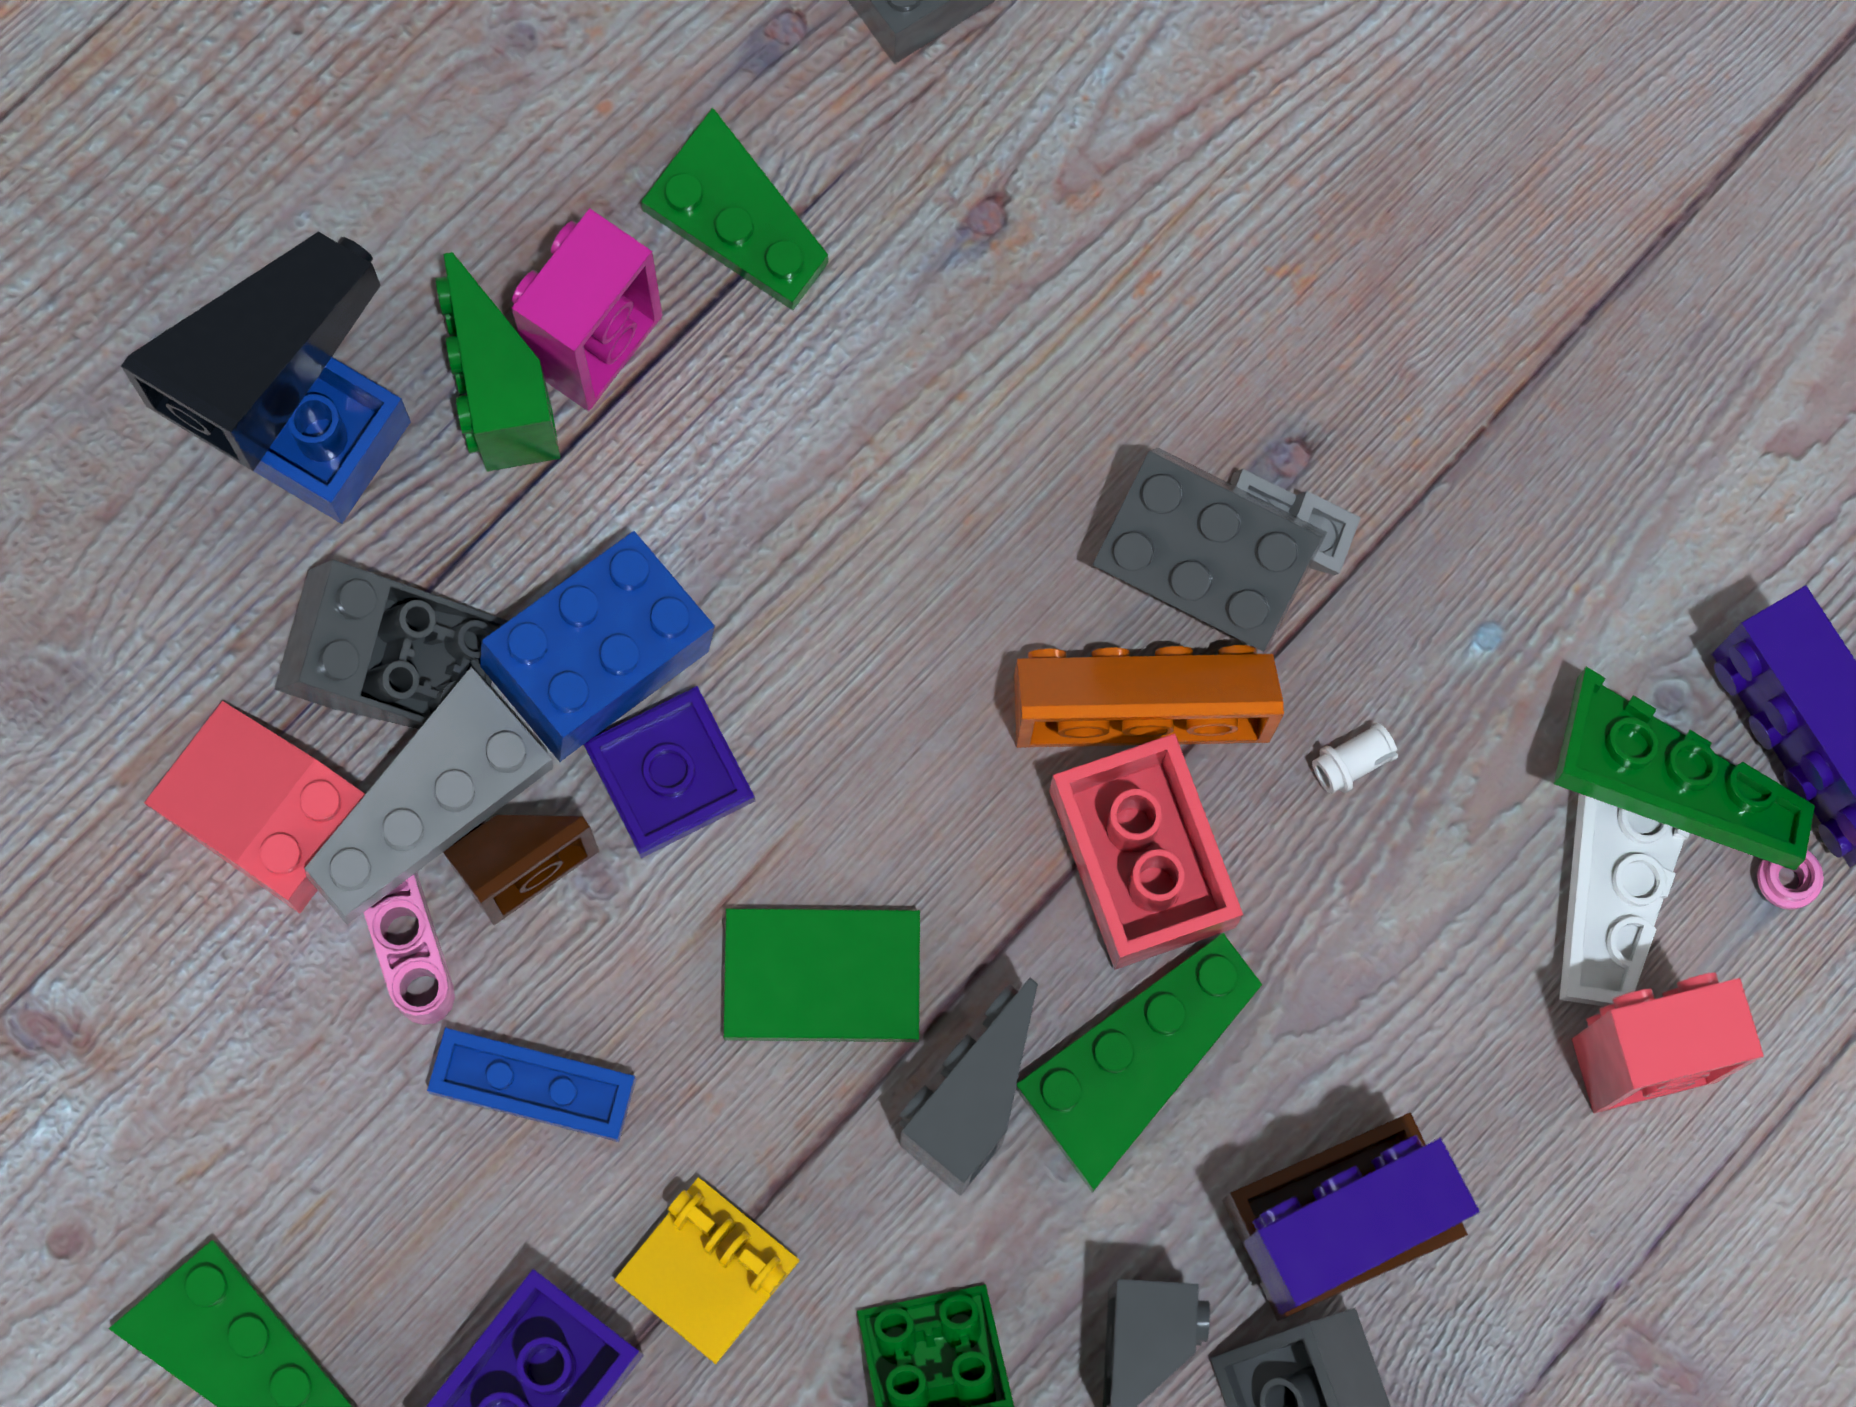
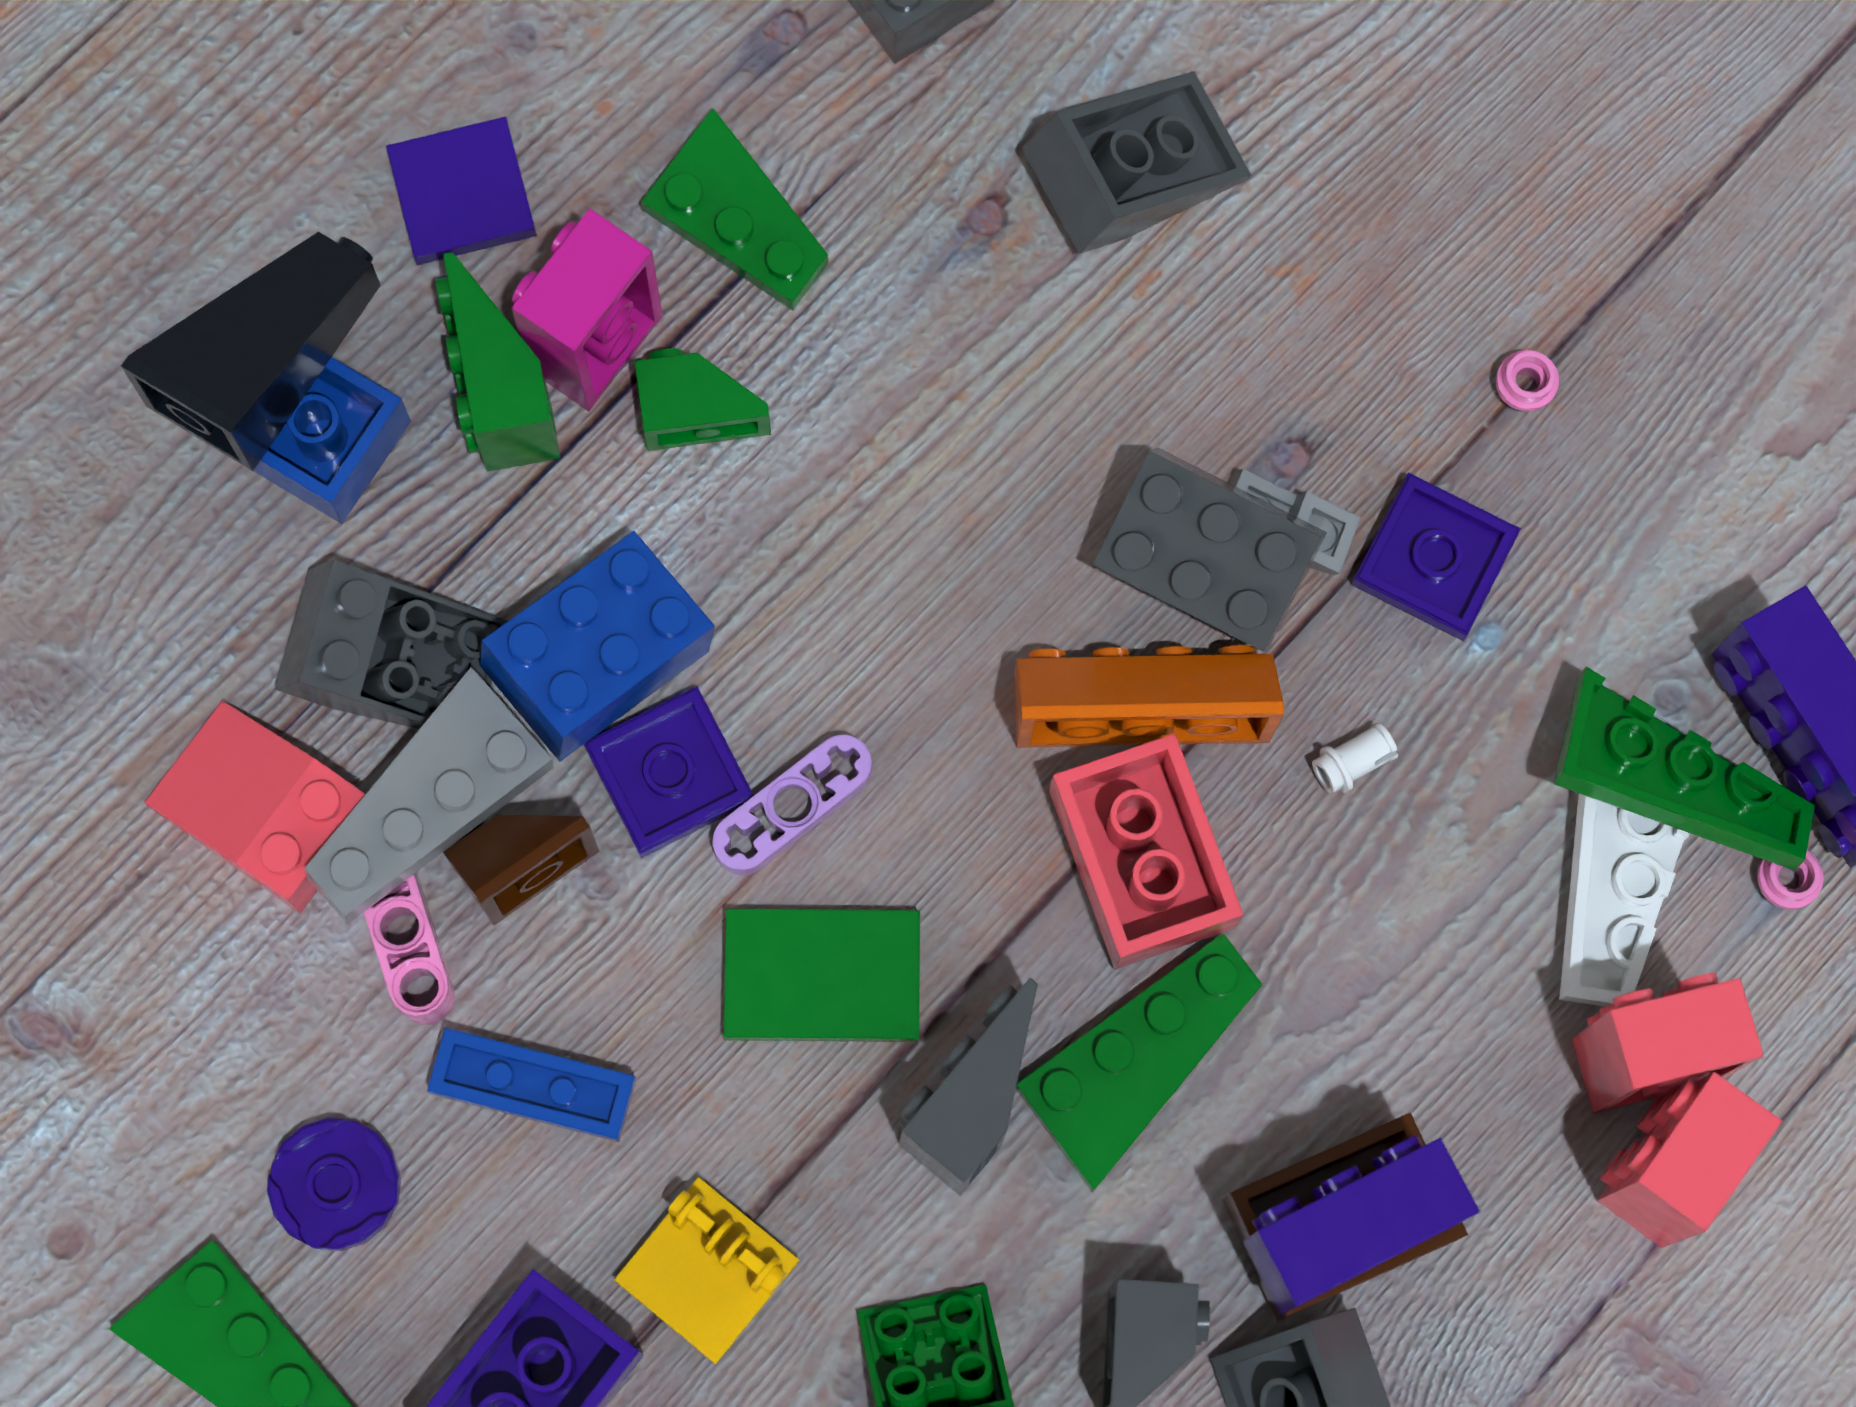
(334, 1184): none -> dark purple tile
(461, 190): none -> dark purple tile
(694, 402): none -> green slope
(839, 787): none -> lavender beam
(1134, 160): none -> dark grey slope
(1436, 557): none -> dark purple tile
(1532, 364): none -> bright pink plate
(1688, 1159): none -> coral brick

